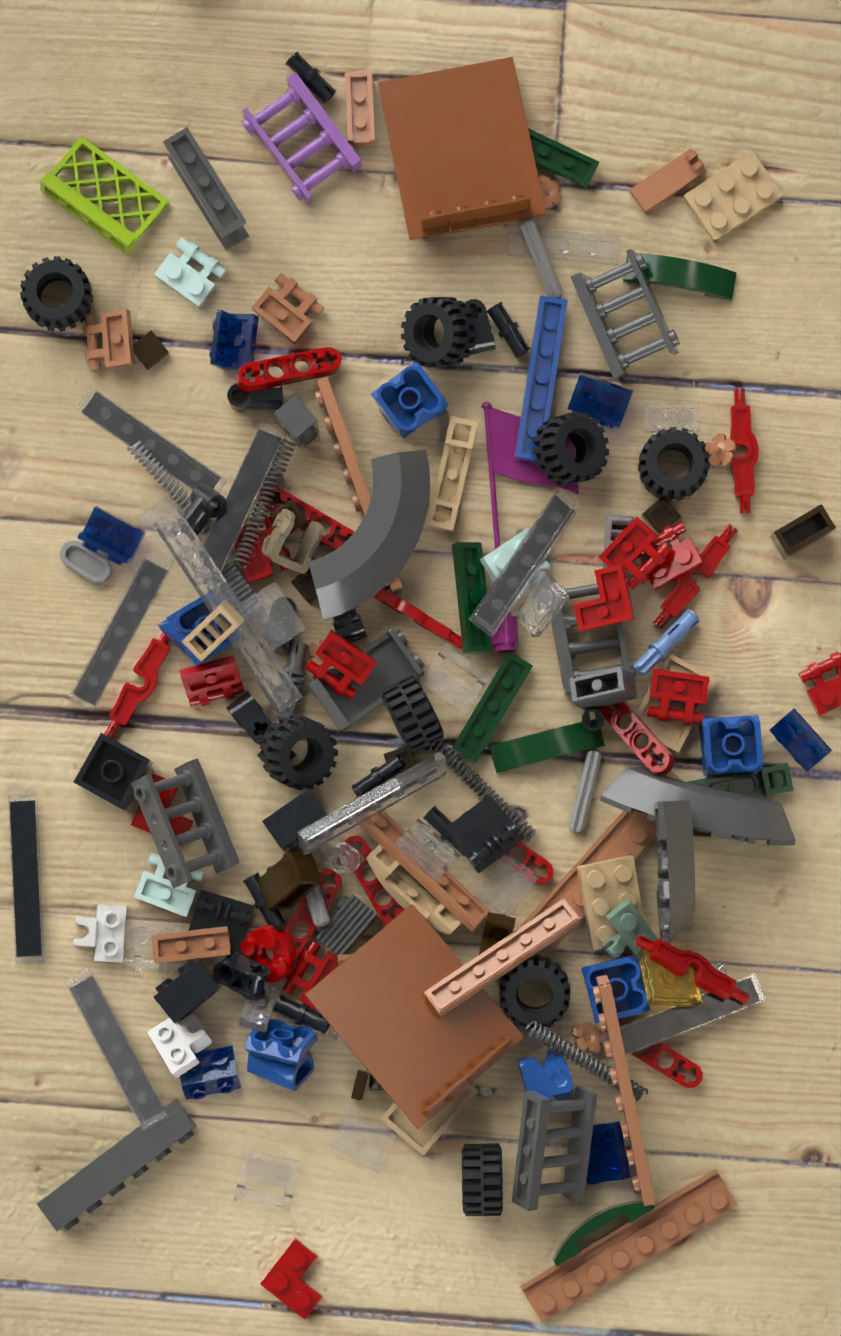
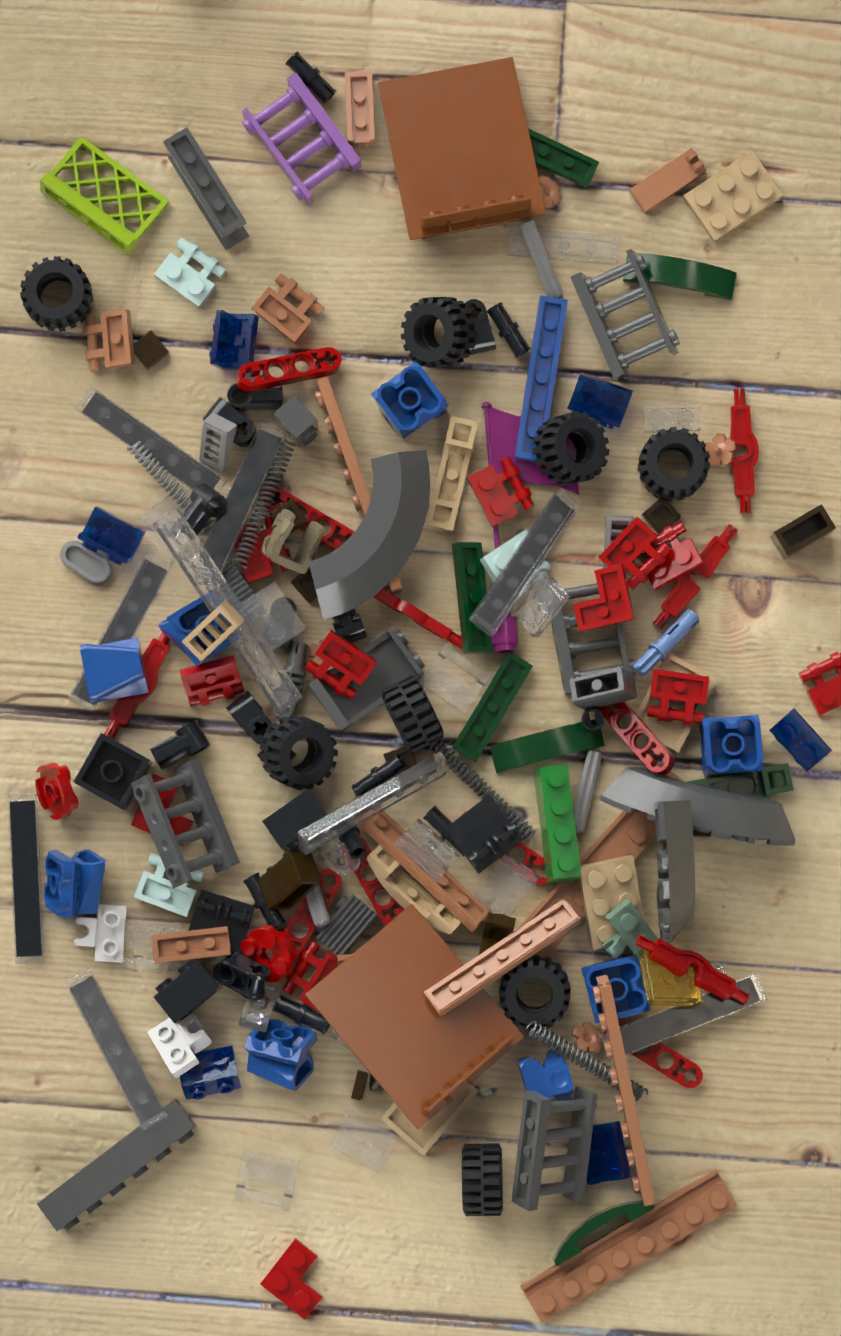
(56, 790): none -> red plate
(73, 882): none -> blue piece
(114, 670): none -> blue piece
(186, 742): none -> black piece
(227, 430): none -> light grey slope
(229, 412): none -> black piece
(353, 842): none -> black pin
(492, 495): none -> red plate
(557, 824): none -> green brick

